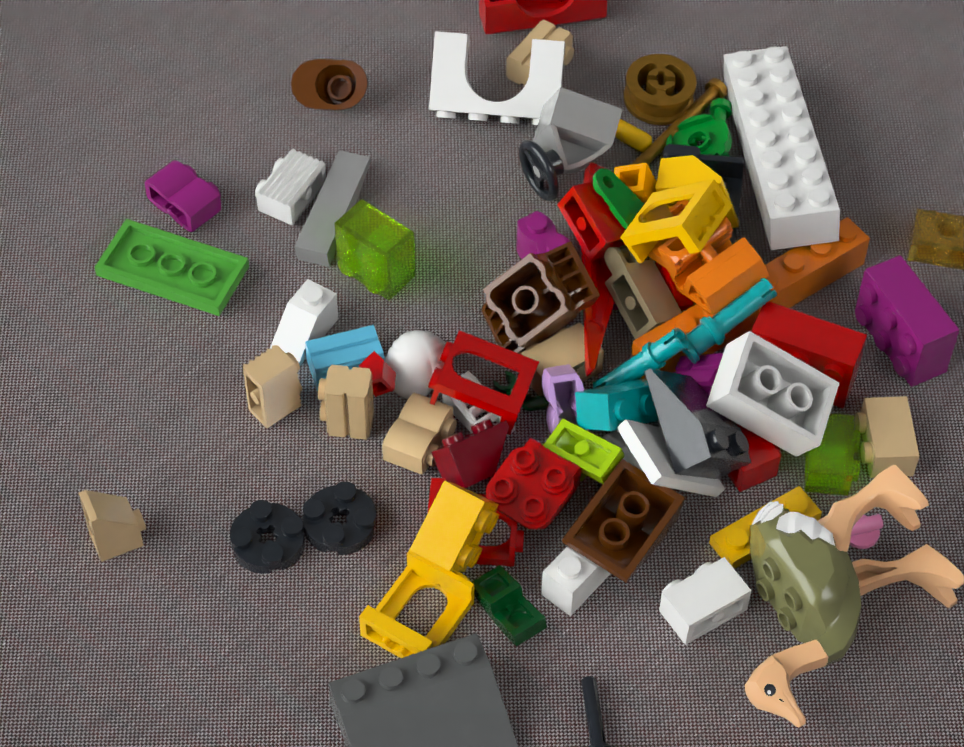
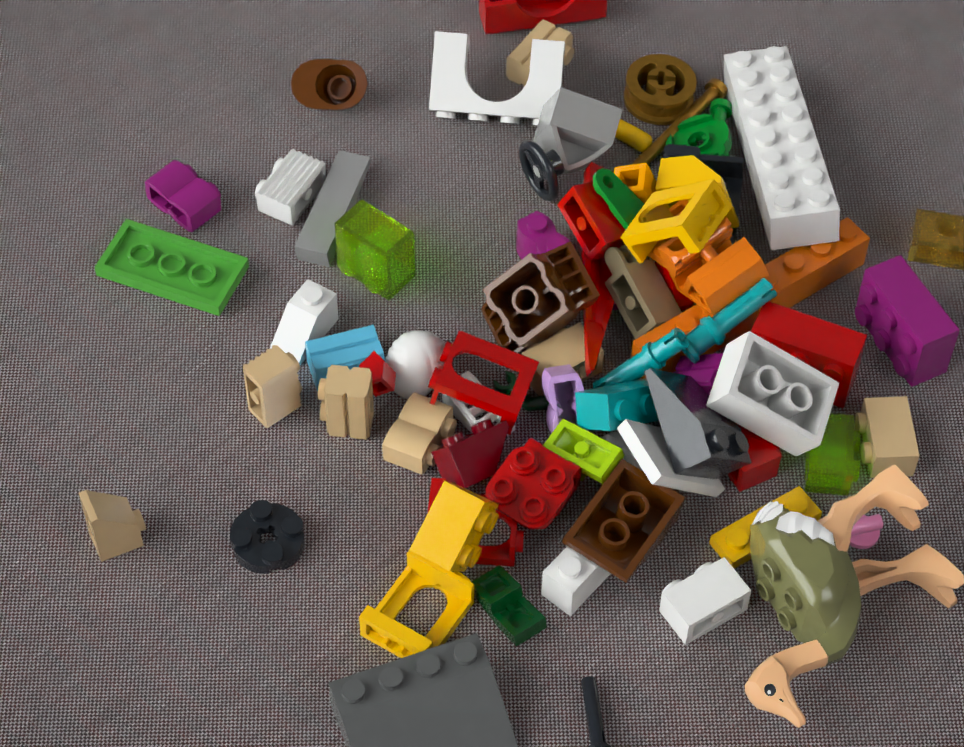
(339, 500): black plate -> none

